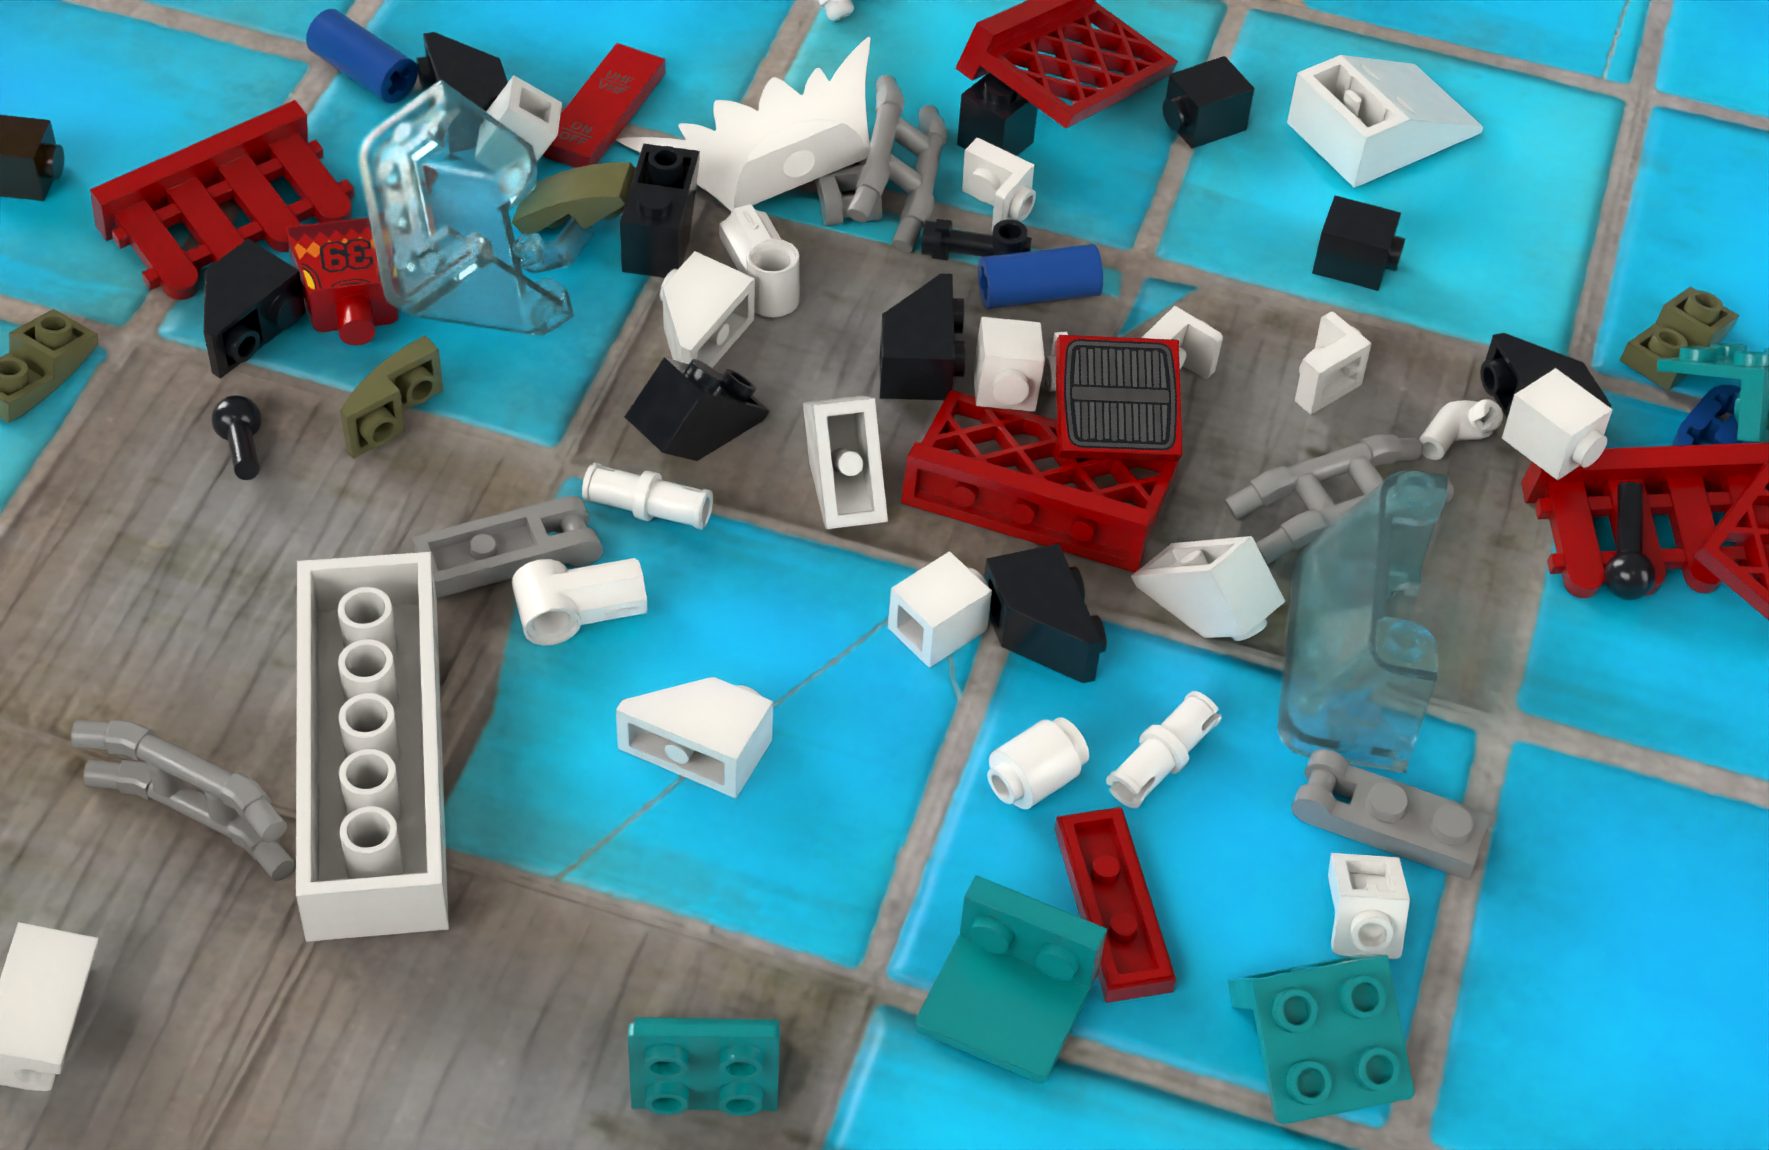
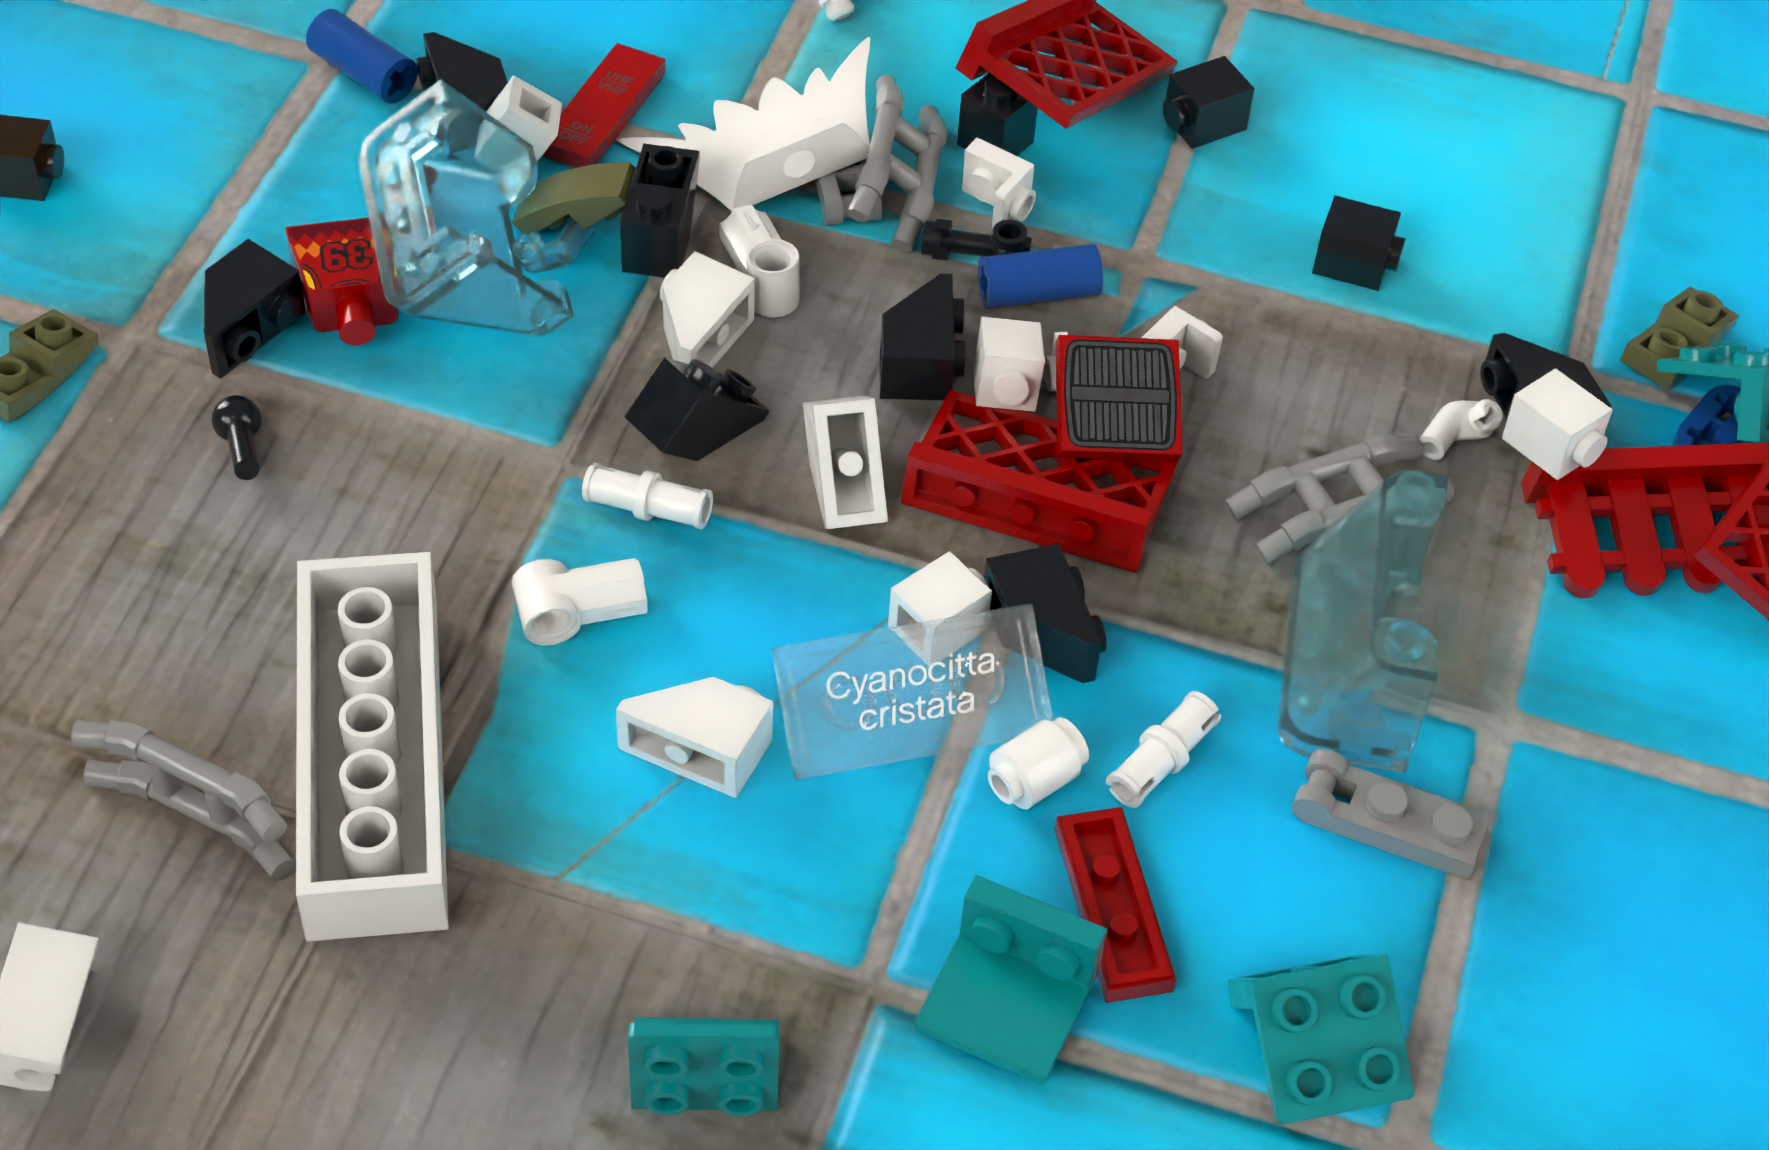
(201, 177): red fence -> none
(377, 404): olive slope -> none
(502, 543): light grey plate -> none
(911, 690): none -> clear tile
(1213, 586): white slope -> none
(1333, 366): white bracket -> none
(1368, 905): white bracket -> none
(1375, 115): white slope -> none
(1629, 572): black bar -> none

